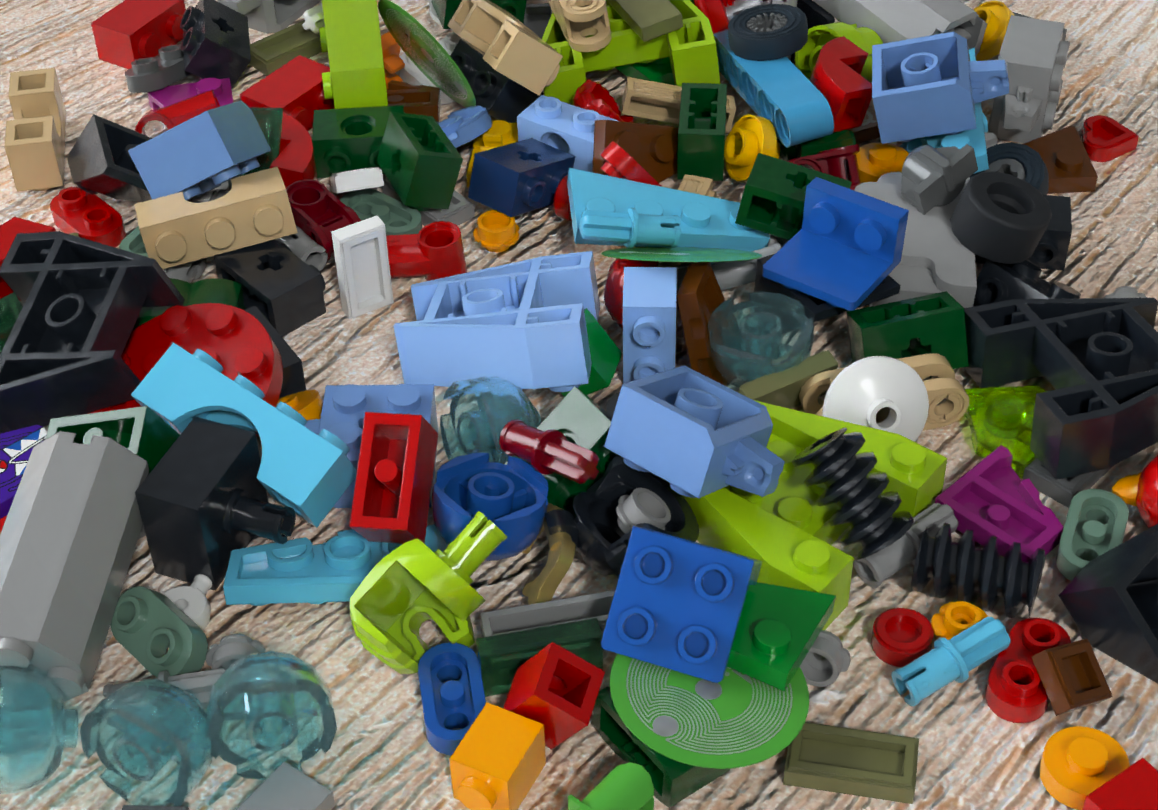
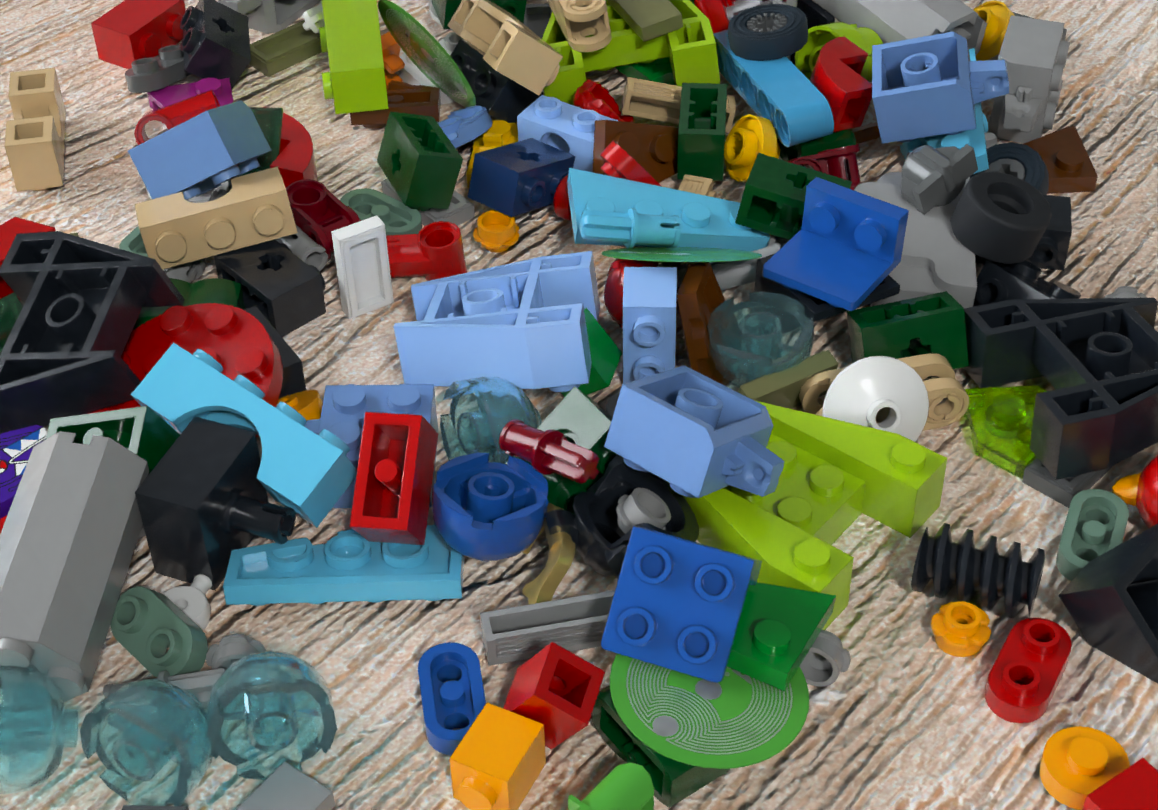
(88, 216): red plate -> none
(103, 164): black slope -> none
(293, 87): red brick -> none
(349, 138): dark green brick -> none
(356, 179): white tile -> none
(421, 586): lime piece -> none
(504, 653): clear green tile -> none
(853, 762): olive tile -> none
(855, 491): black piece -> none
(879, 159): light orange wheel -> none
(888, 561): light grey axle -> none
(901, 636): red tile -> none
(951, 660): medium azure axle -> none
(1002, 505): magenta wing -> none
(1071, 676): reddish brown tile -> none
(1107, 138): red tile -> none

